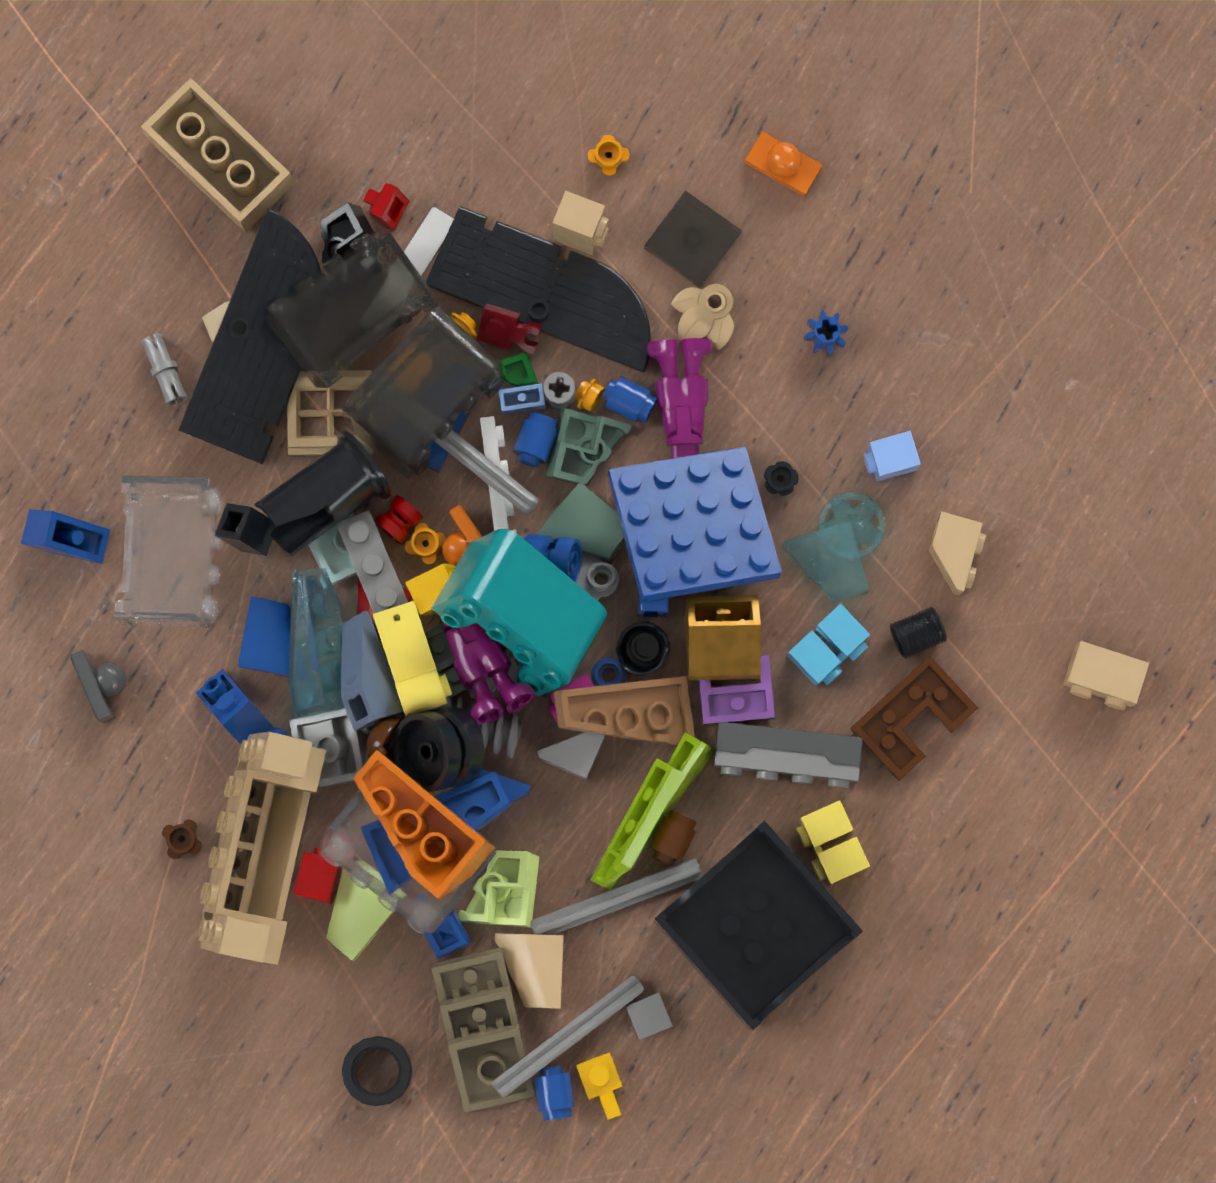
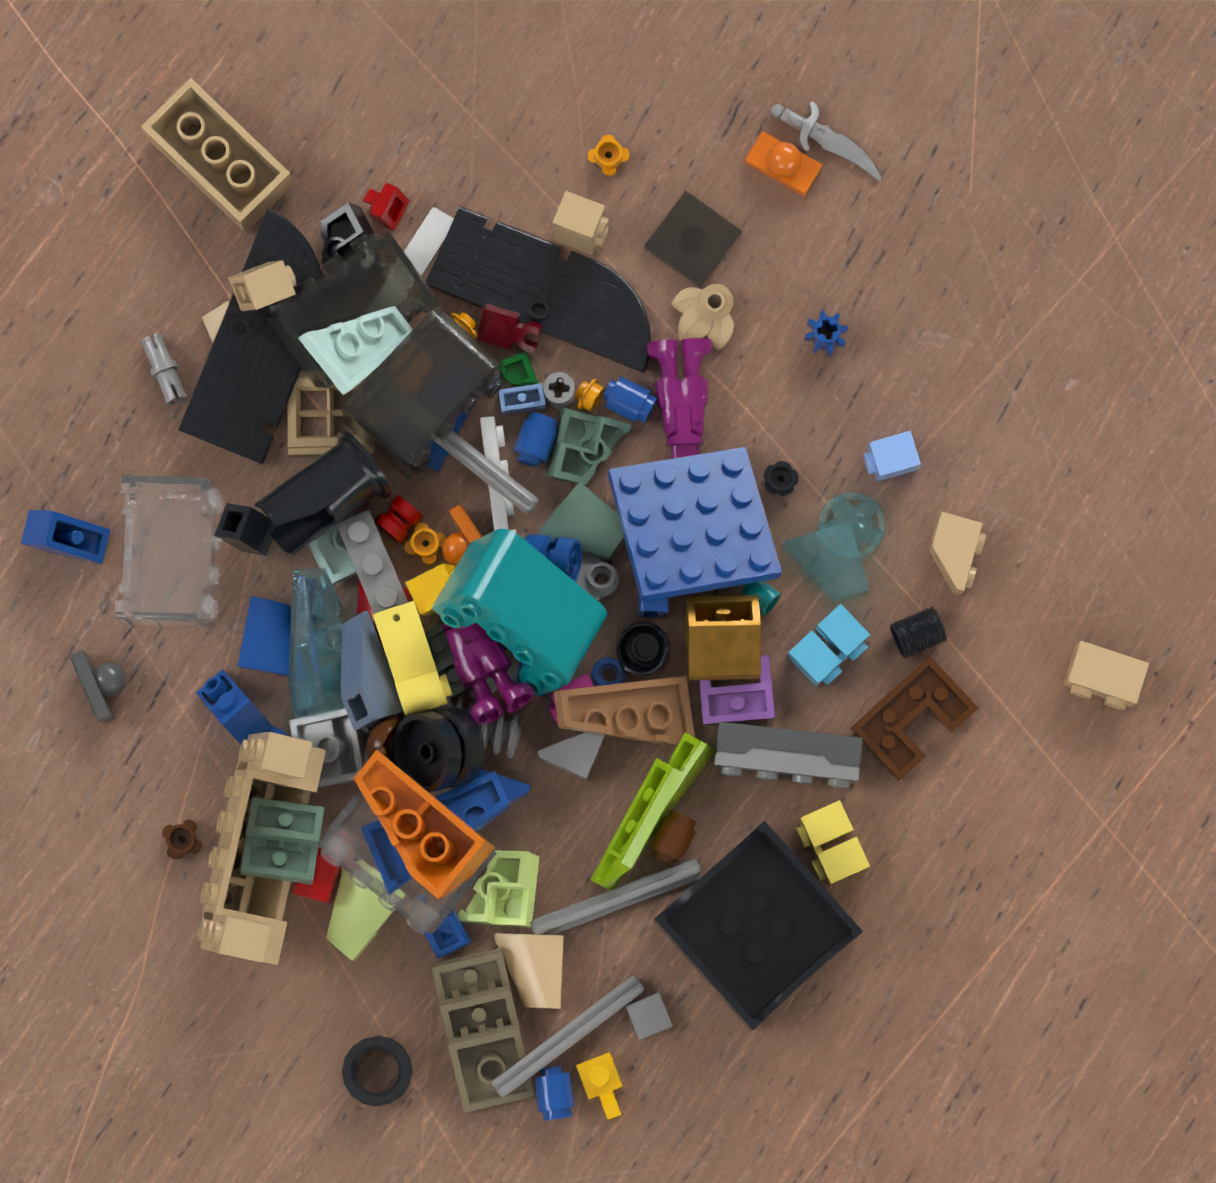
(263, 285): none -> tan brick
(282, 840): none -> sand green slope
(356, 347): none -> light aqua wing
(766, 594): none -> teal hose
(825, 137): none -> light grey piece

